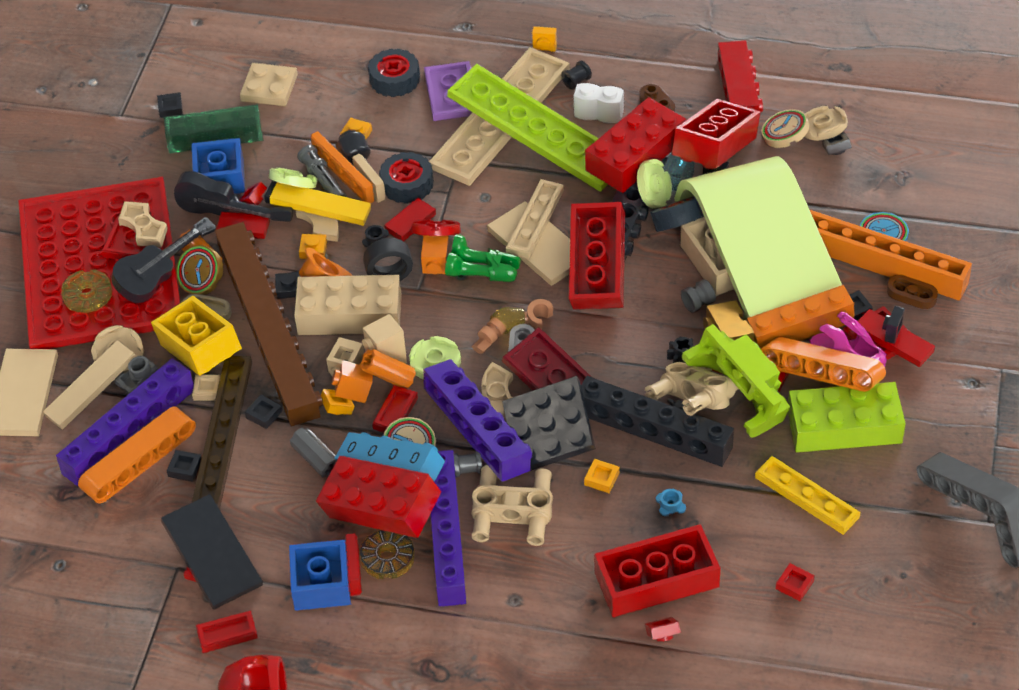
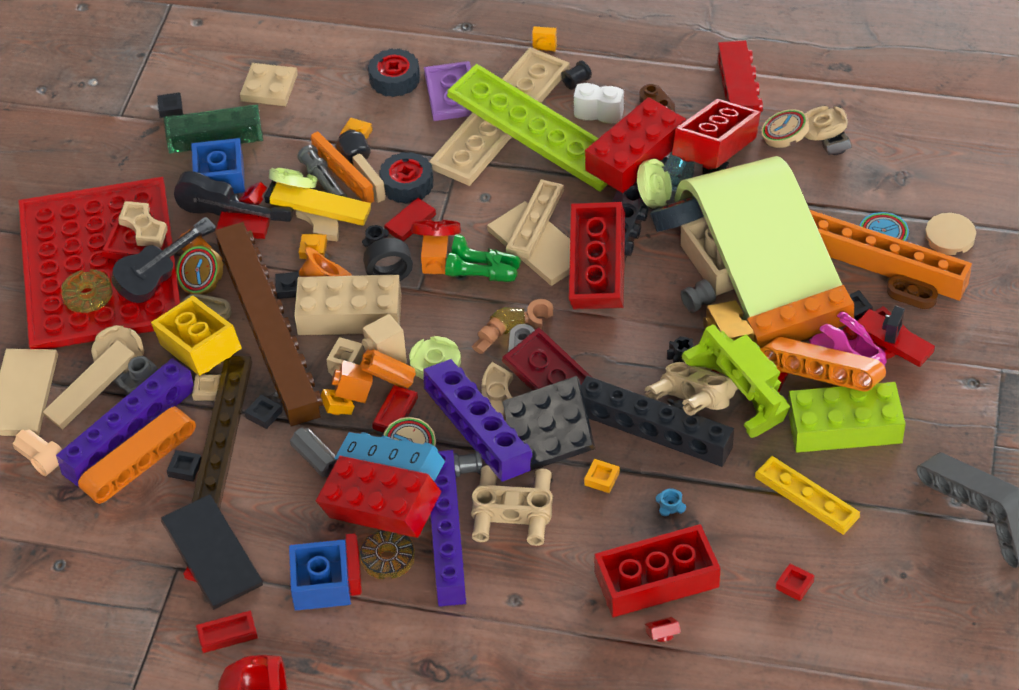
(37, 451): none -> light nougat piece
(950, 233): none -> tan tile

